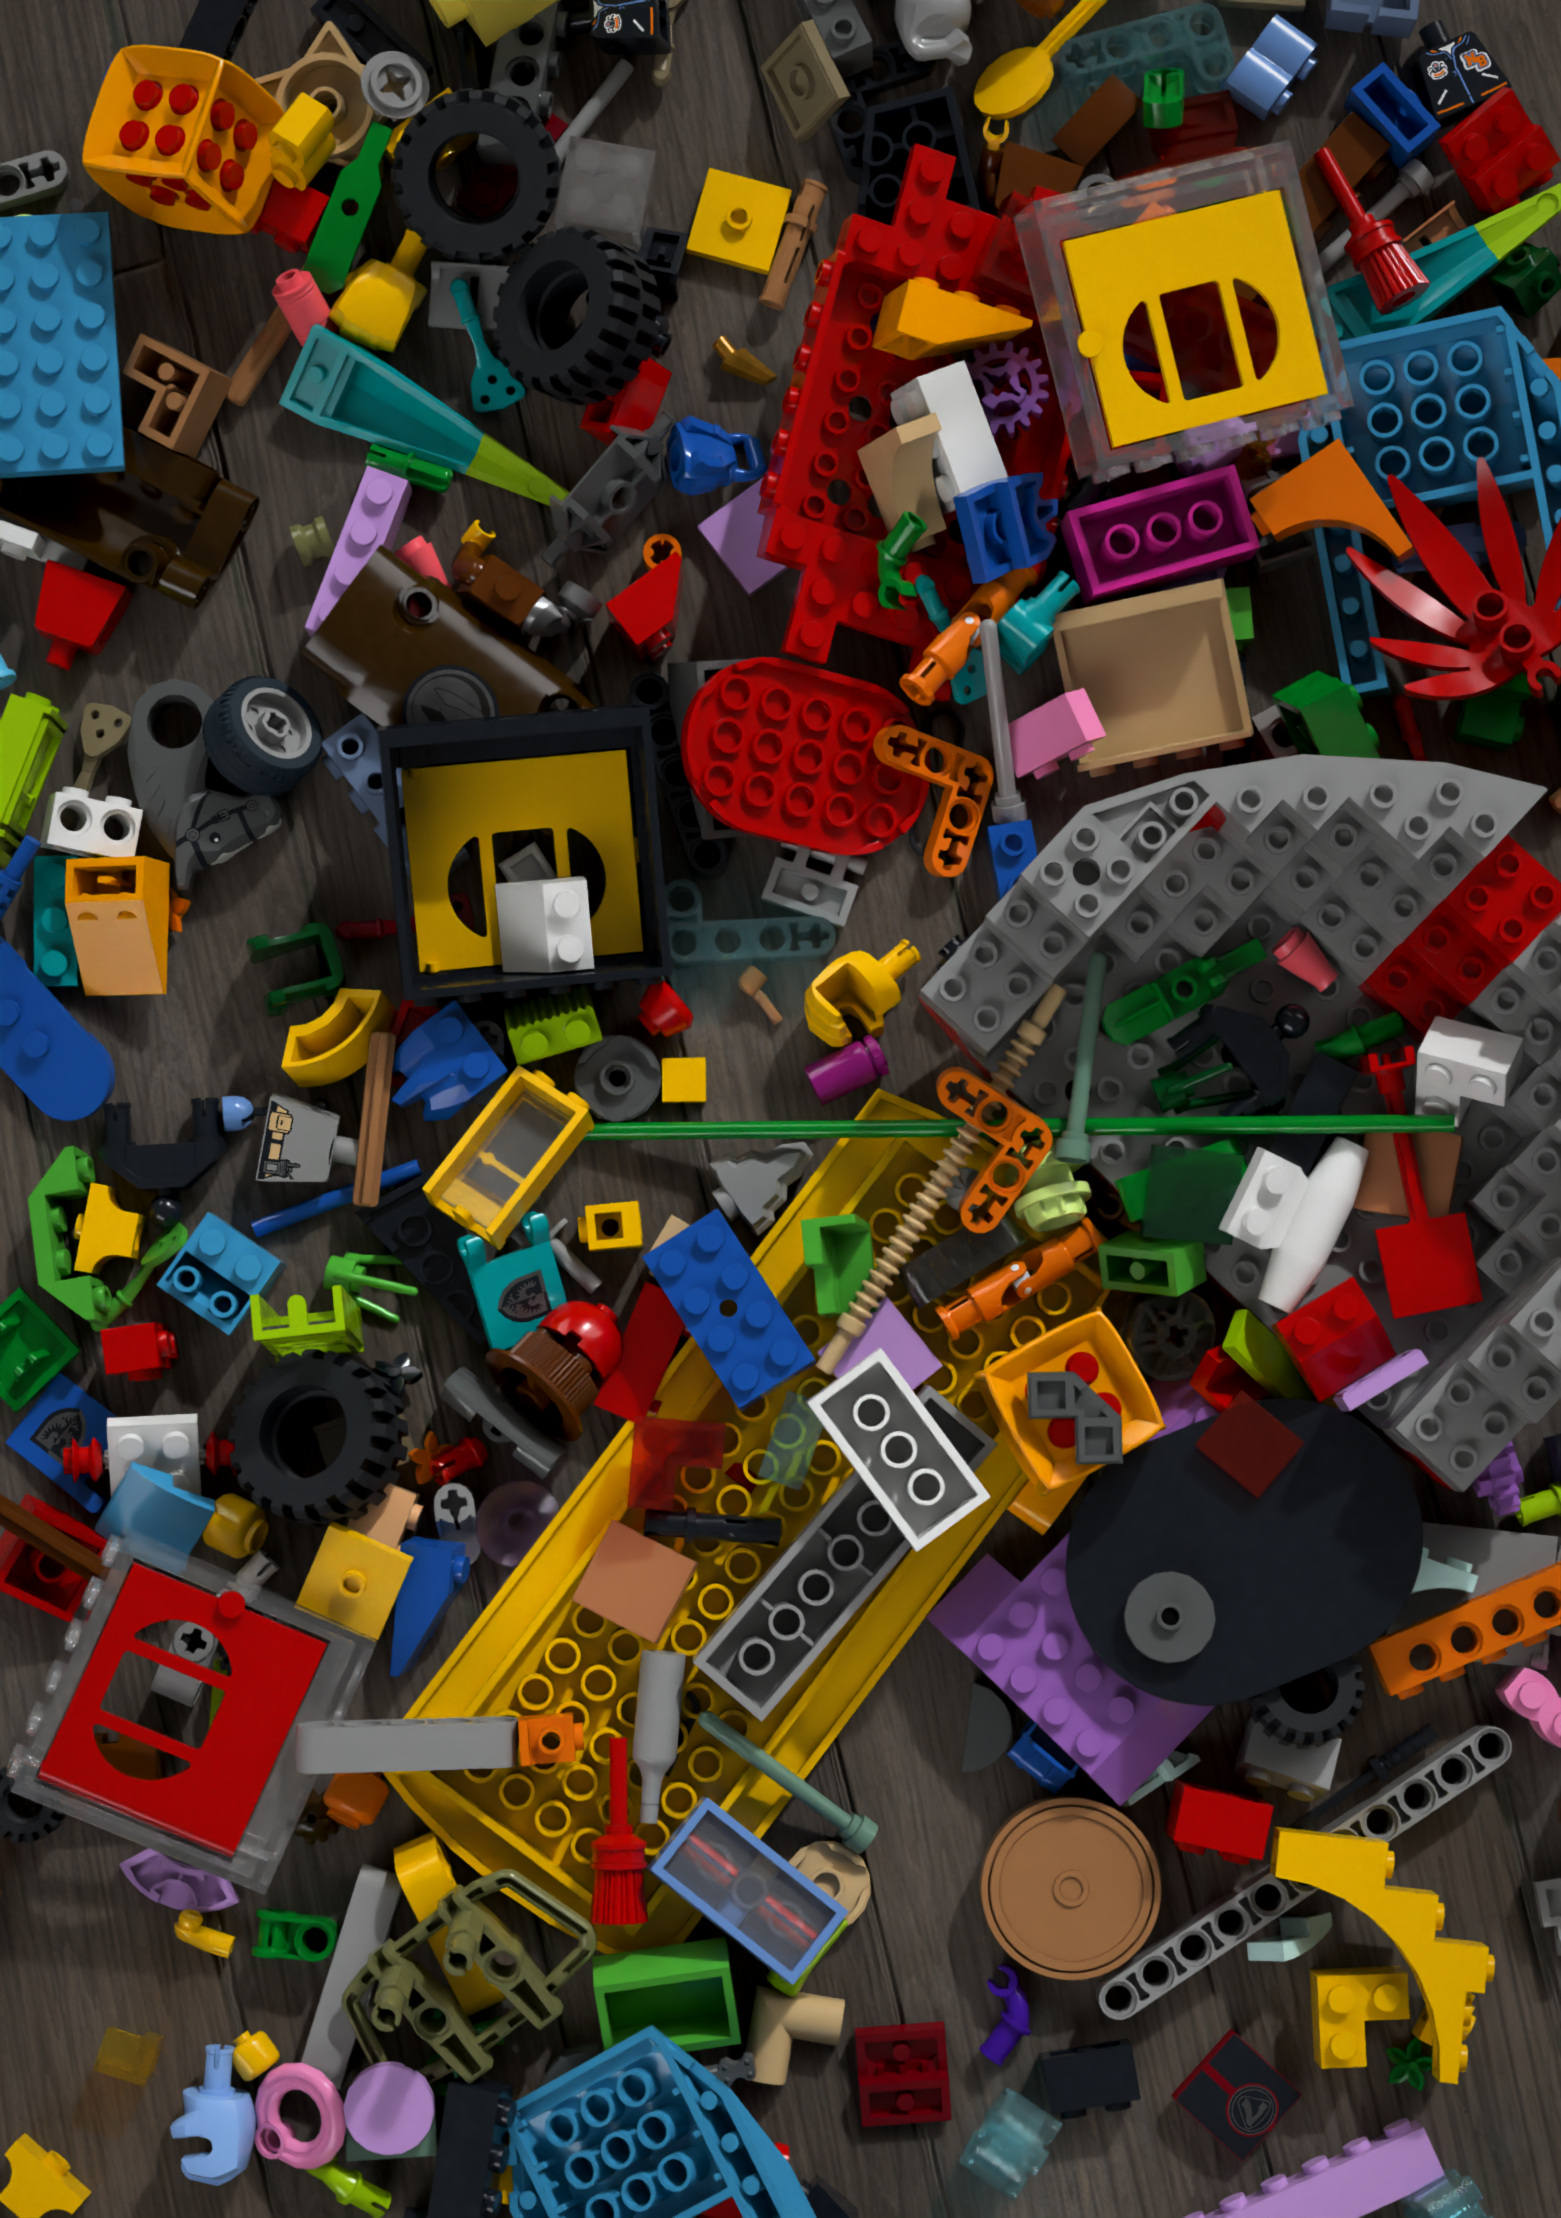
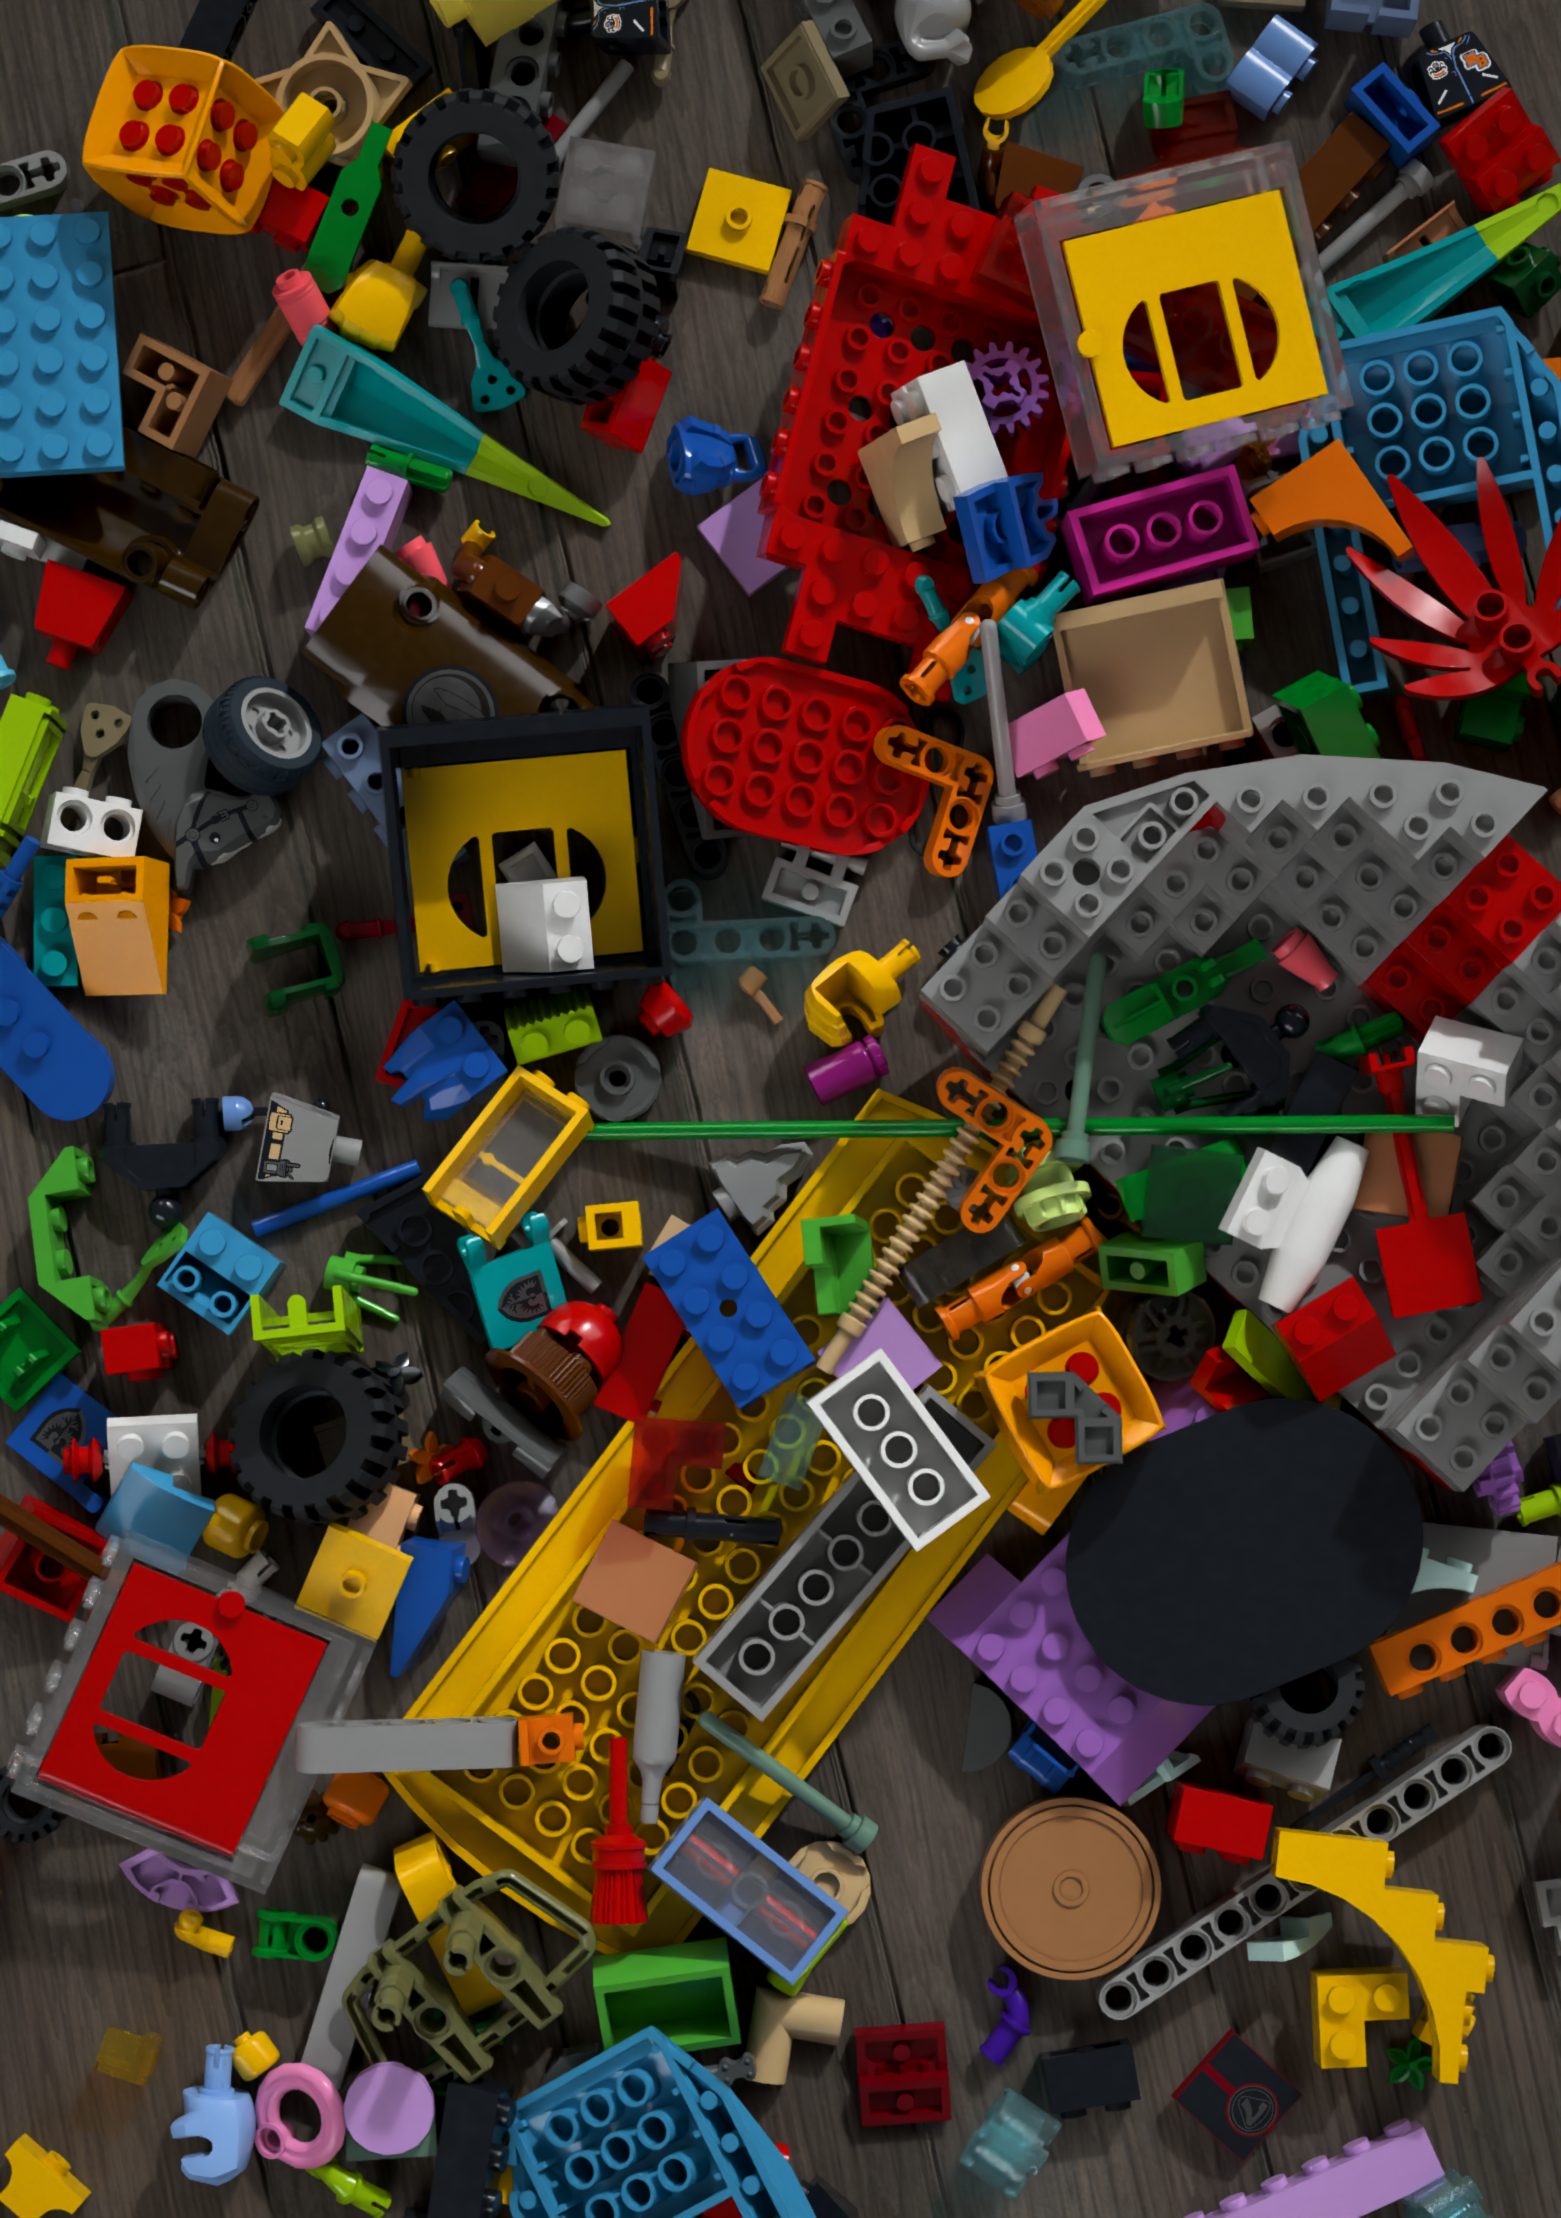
(106, 1231): yellow brick -> none
(338, 1039): yellow brick -> none
(374, 1119): medium nougat axle -> none
(398, 68): light grey gear -> none
(587, 516): dark grey plate -> none
(656, 540): orange bush -> none
(684, 1080): yellow tile -> none
(742, 363): pearl gold bar -> none
(892, 556): green piece -> none
(931, 322): light orange slope -> none
(1097, 121): reddish brown slope -> none
(1152, 1635): dark grey plate -> none
(1249, 1444): clear red piece -> none
(1374, 246): red piece -> none
(1380, 1379): lavender tile -> none

